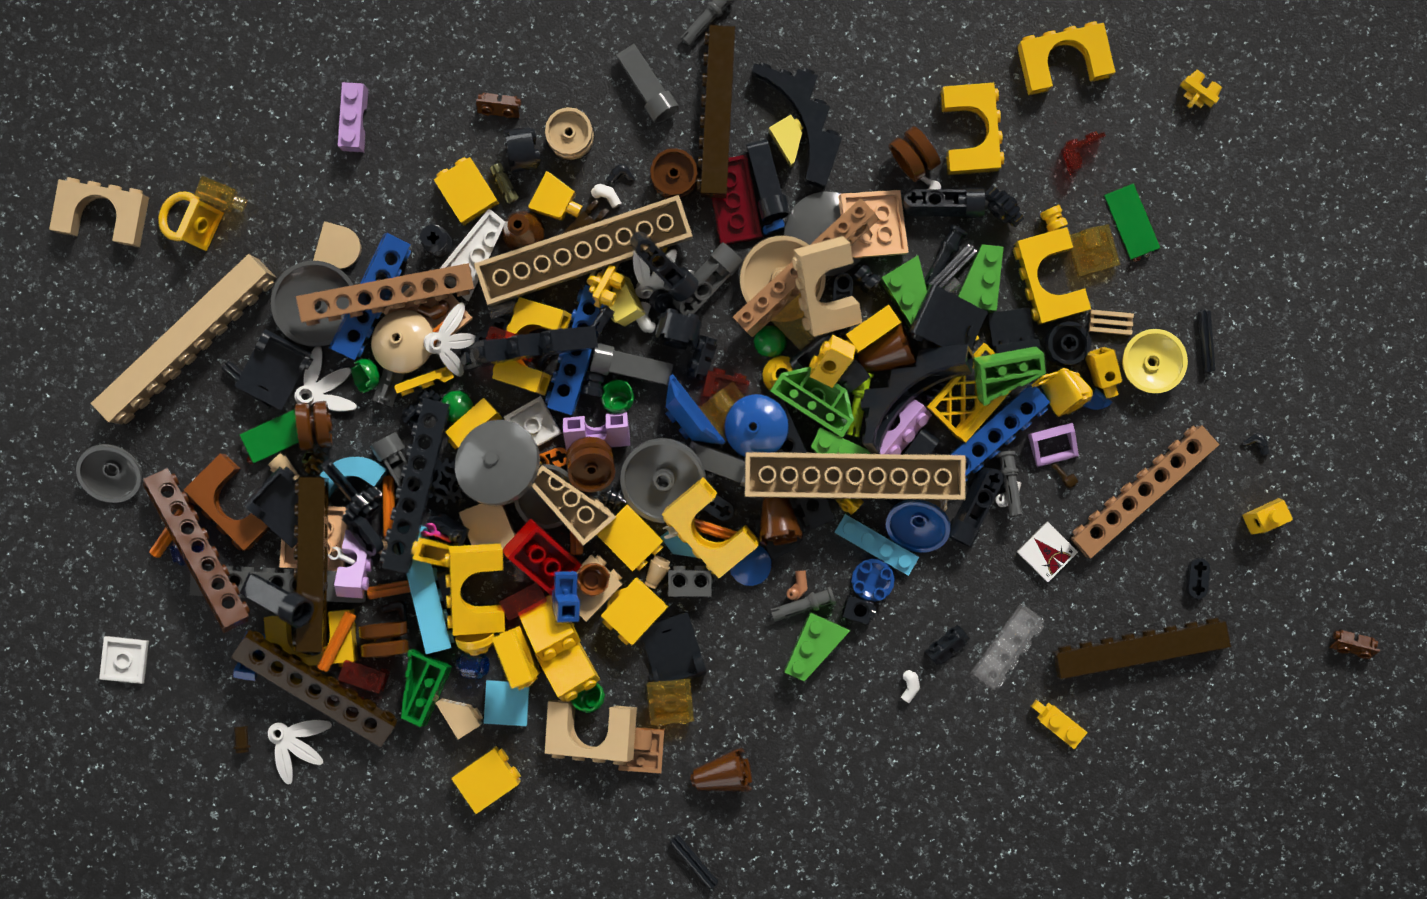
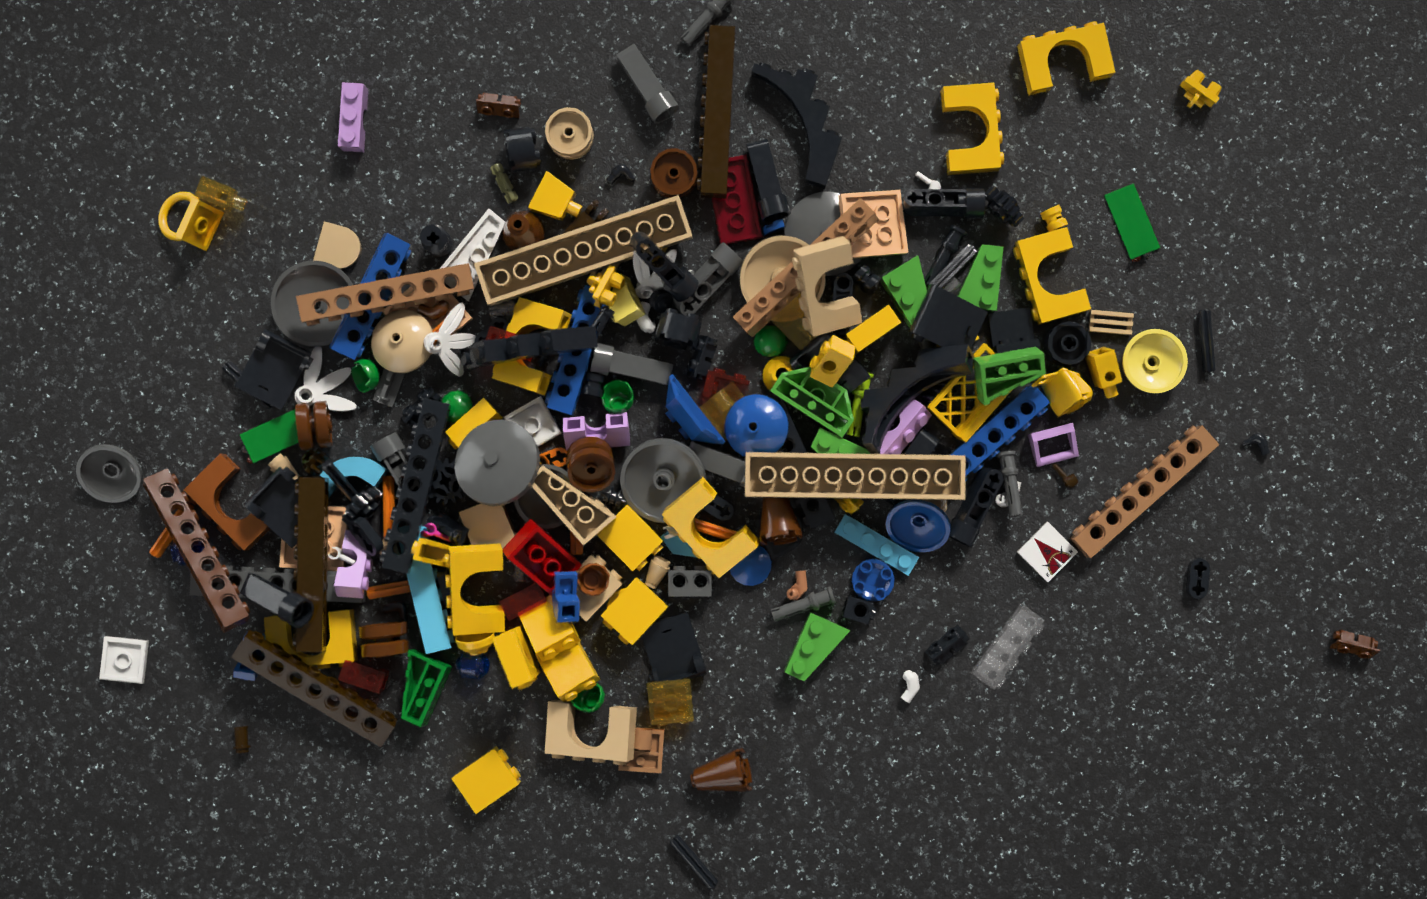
(75, 196): tan arch -> none
(184, 341): tan brick -> none
(297, 747): white plant -> none
(336, 641): orange axle -> none
(425, 381): yellow hinge -> none
(460, 716): tan slope -> none
(466, 190): yellow brick -> none
(505, 704): medium azure tile -> none
(607, 192): white arm -> none
(787, 137): light yellow slope -> none
(888, 352): reddish brown cone -> none
(914, 154): reddish brown wheel -> none
(1059, 723): yellow hinge -> none
(1072, 159): clear red bracket -> none
(1093, 250): clear yellow plate -> none
(1098, 401): blue tile -> none
(1141, 649): dark brown brick -> none
(1268, 515): yellow torso -> none

